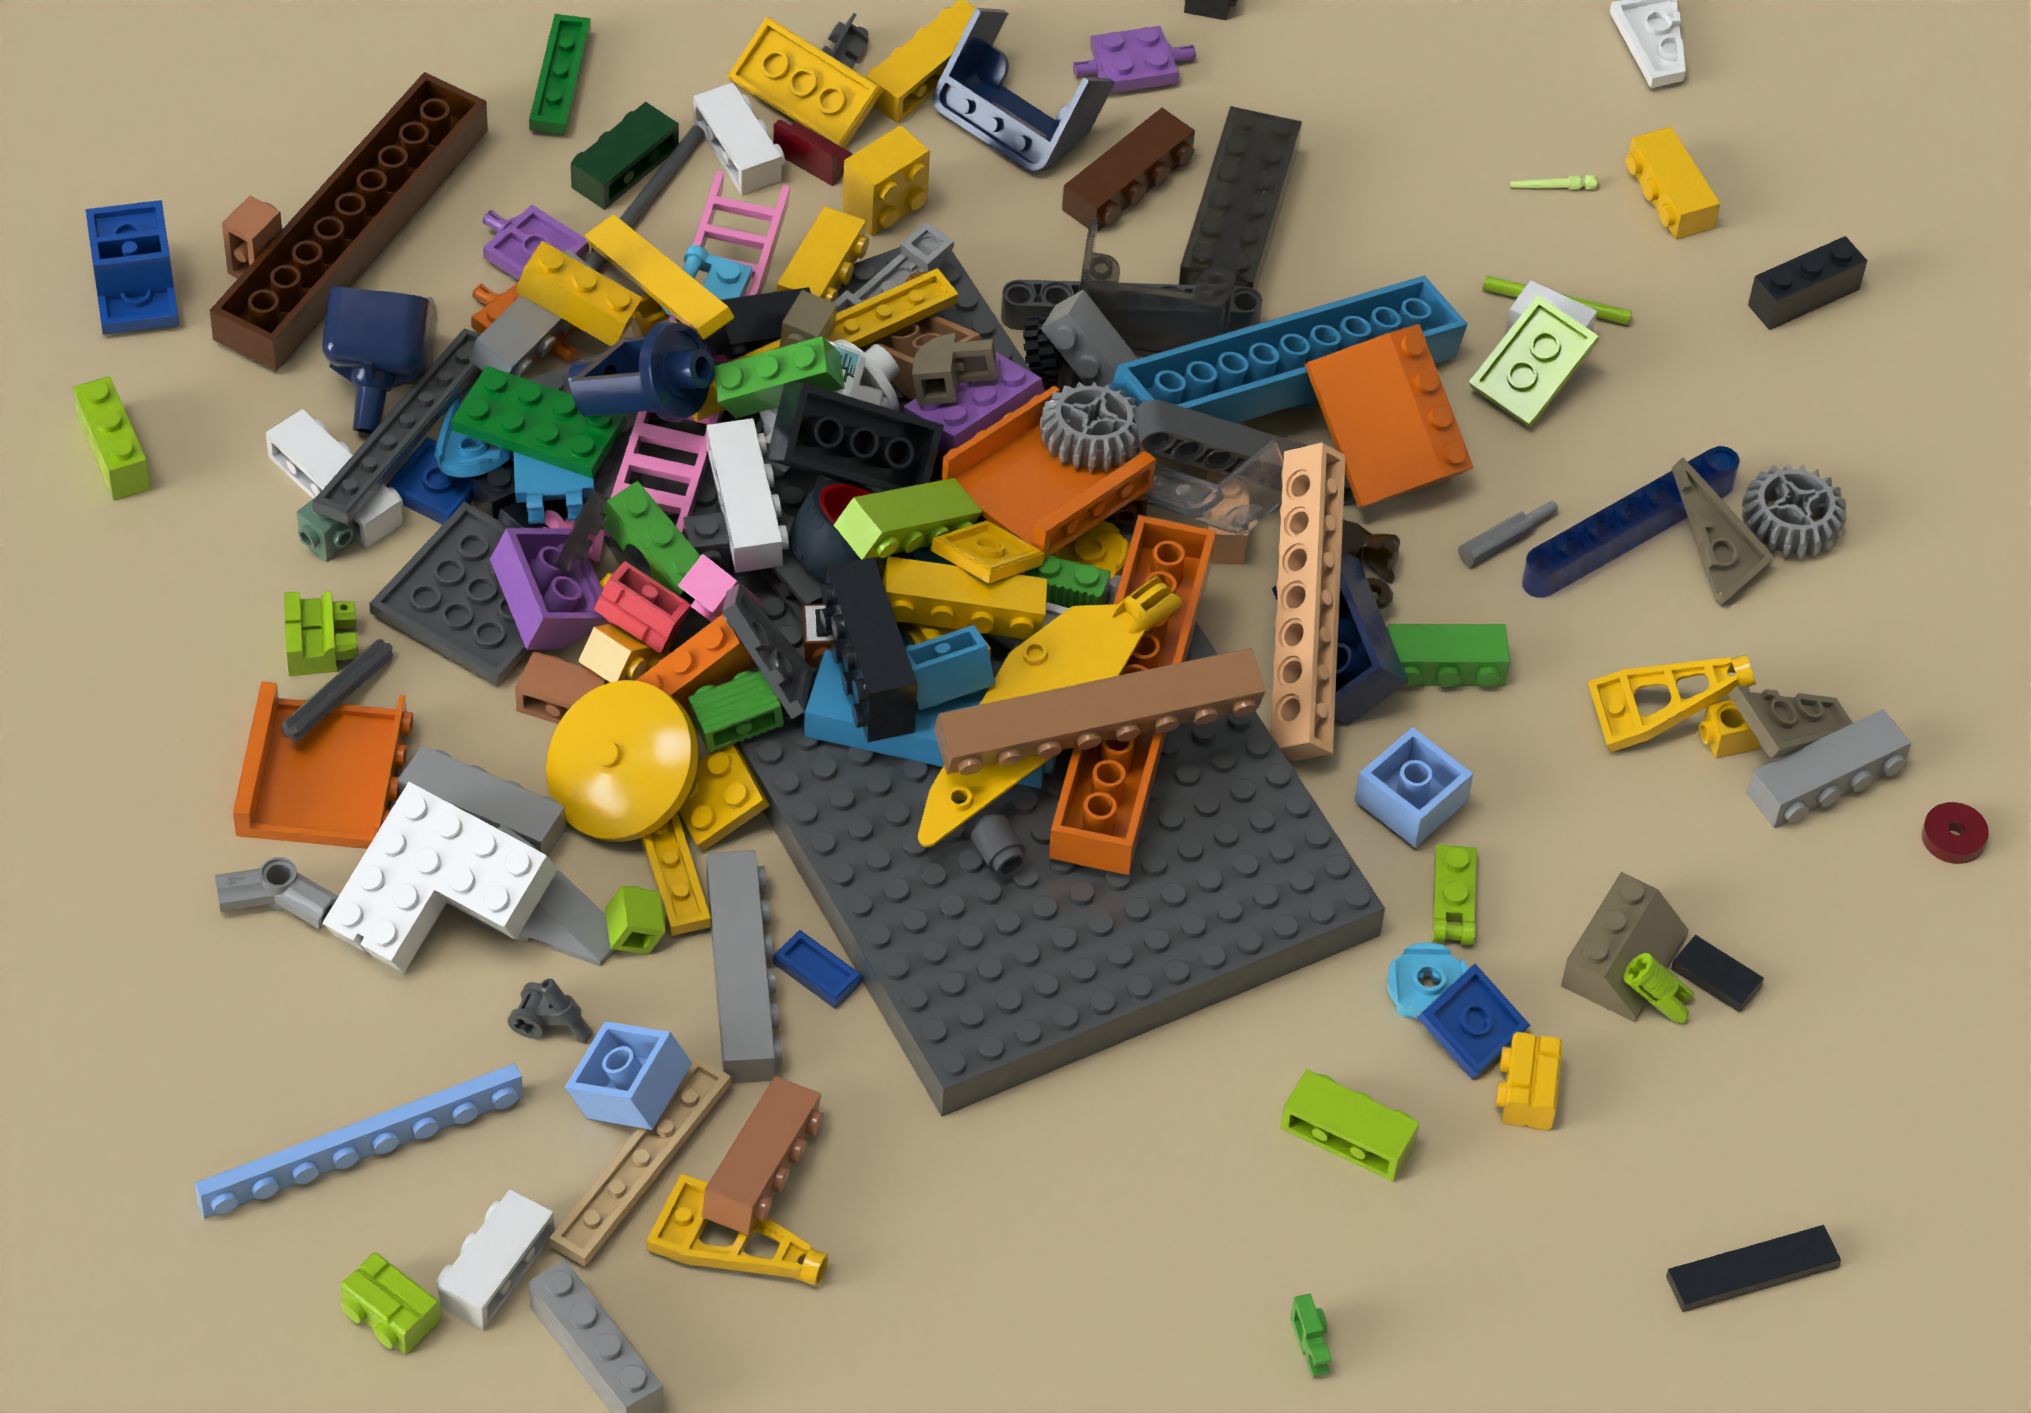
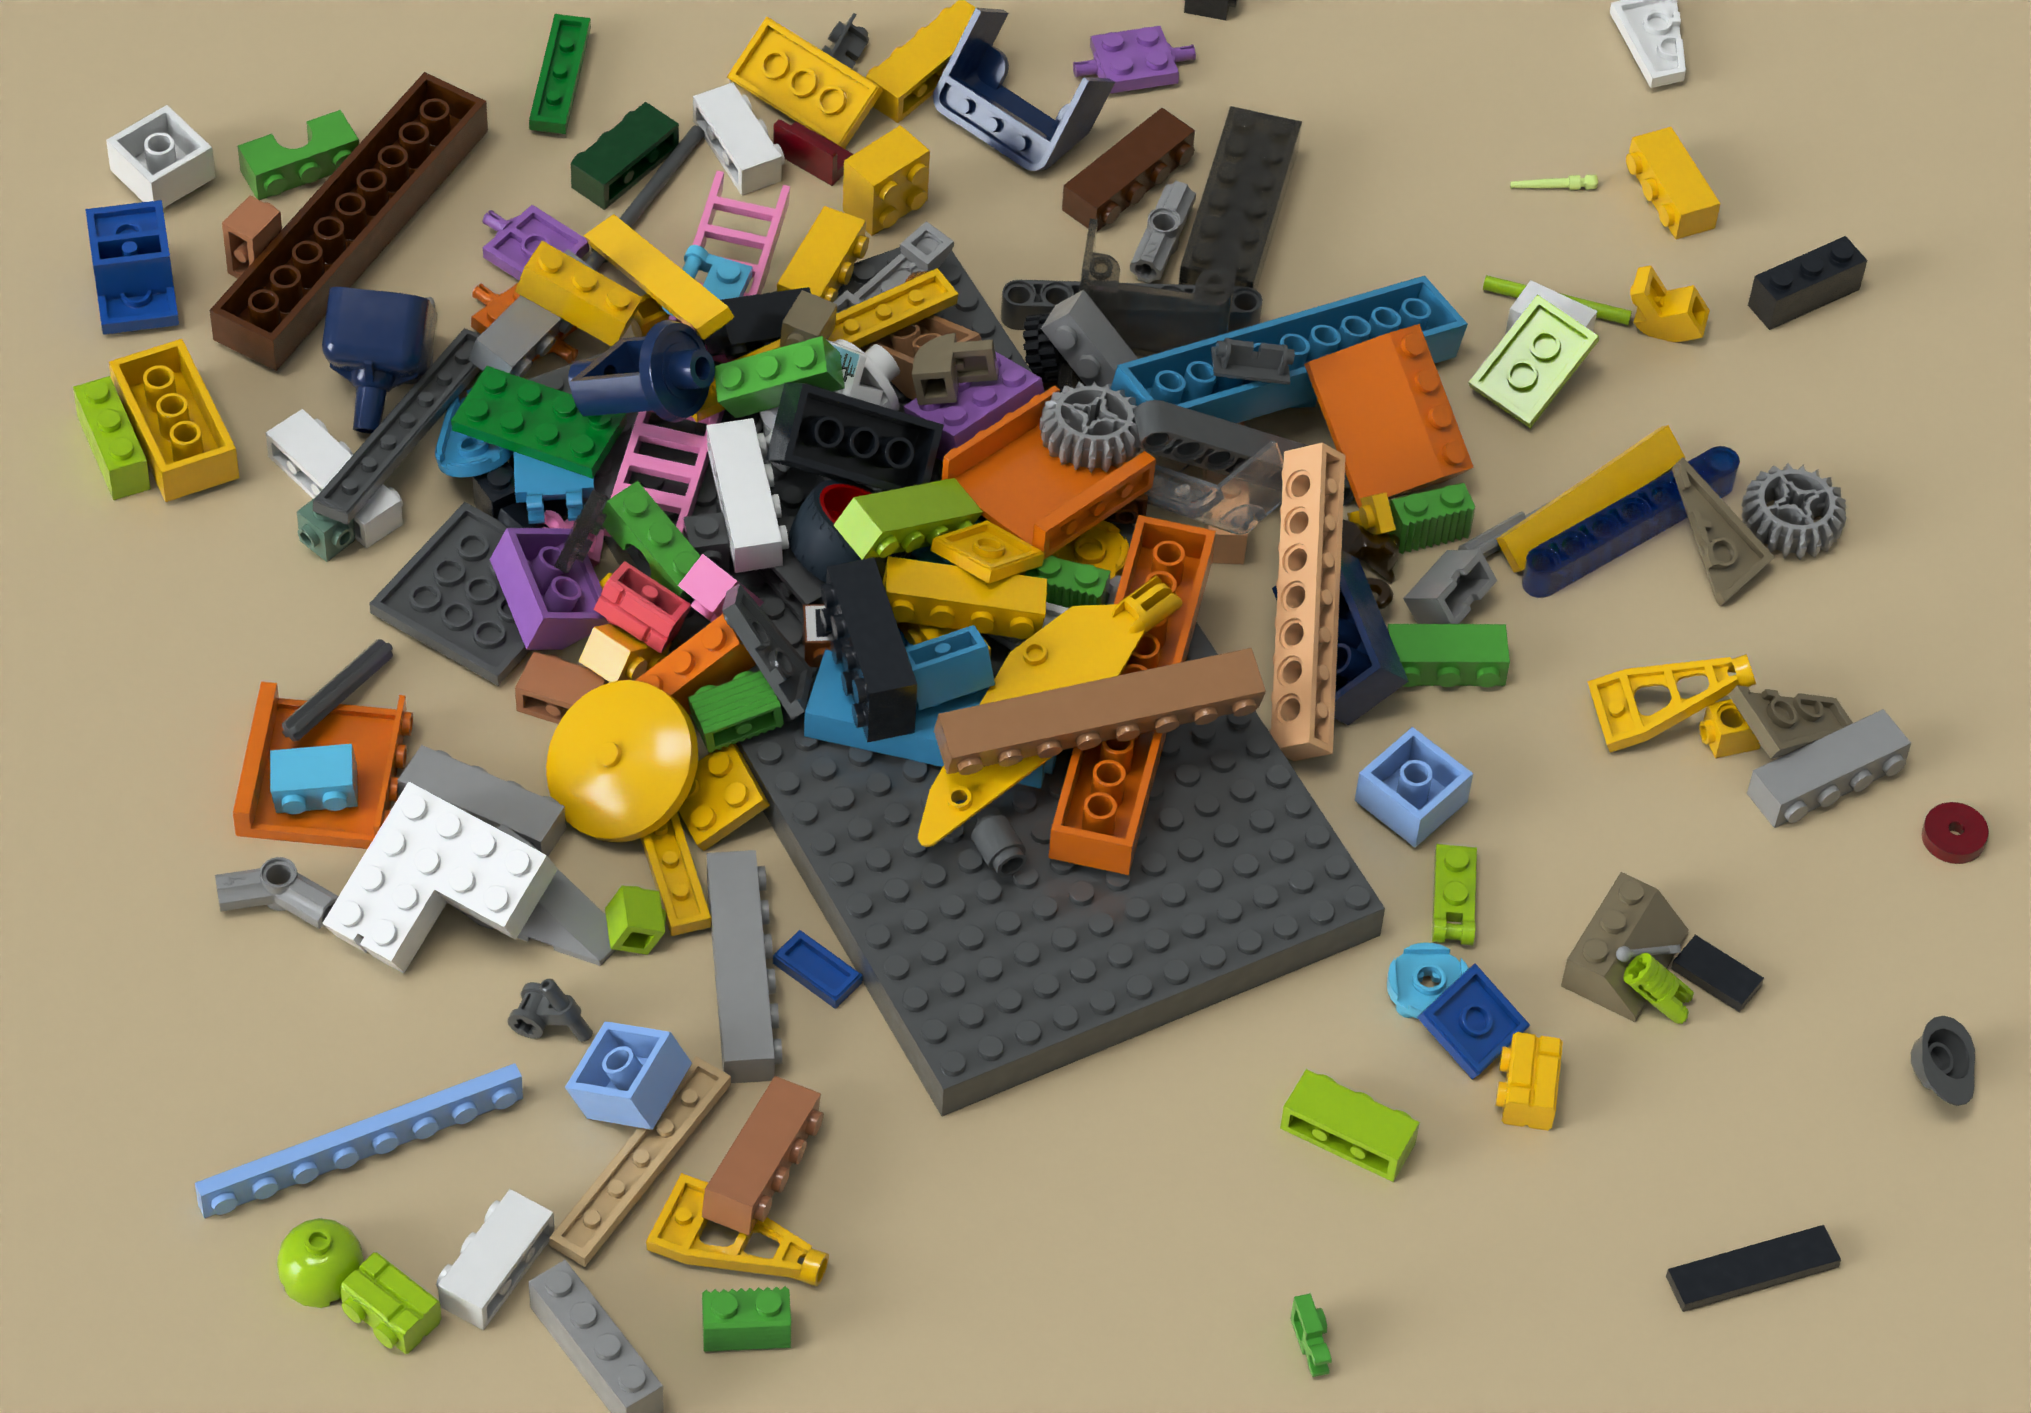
(161, 157): none -> white brick
(174, 420): none -> yellow brick
(276, 169): none -> bright green arch
(311, 634): lime hips -> none
(313, 778): none -> medium azure brick
(317, 1261): none -> lime cylinder
(427, 488): blue tile -> none
(746, 1319): none -> bright green brick
(1163, 232): none -> light grey piece
(1239, 361): none -> dark grey hinge
(1374, 514): none -> yellow plate
(1432, 517): none -> bright green brick
(1450, 587): none -> light grey brick
(1597, 491): none -> yellow tile
(1625, 953): none -> light grey hinge
(1665, 313): none -> yellow brick
(1945, 1060): none -> dark grey piece

